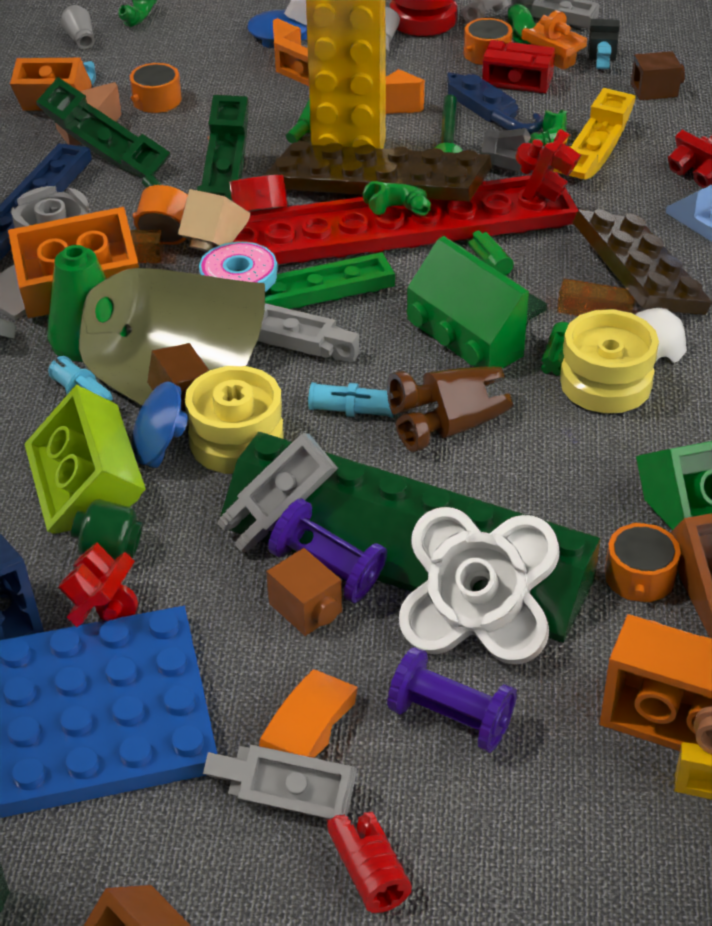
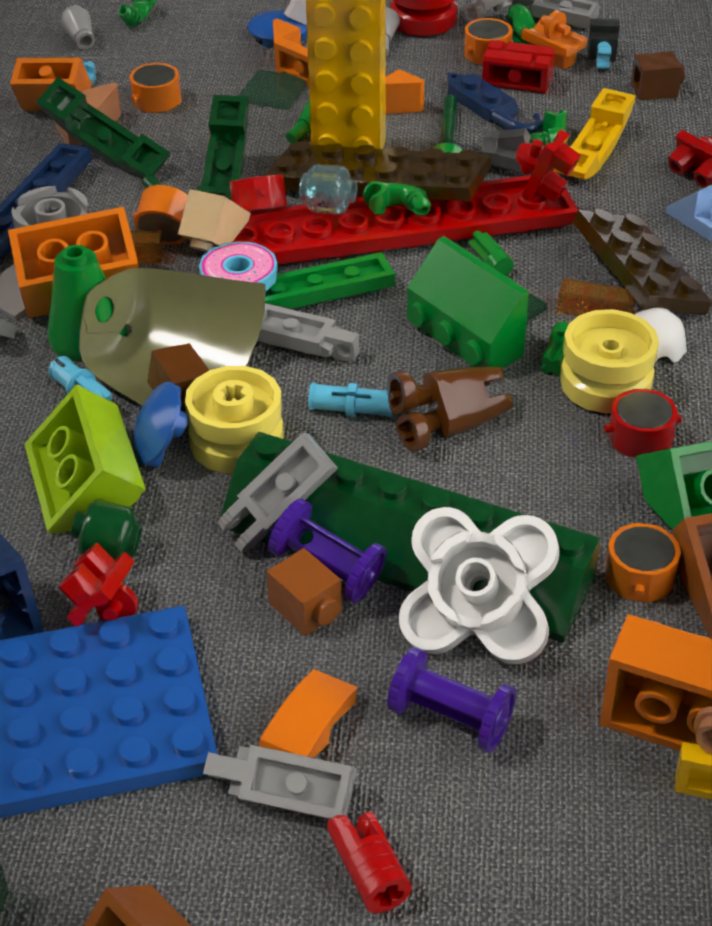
(273, 89): none -> clear green piece
(327, 189): none -> clear light blue head
(642, 422): none -> piece

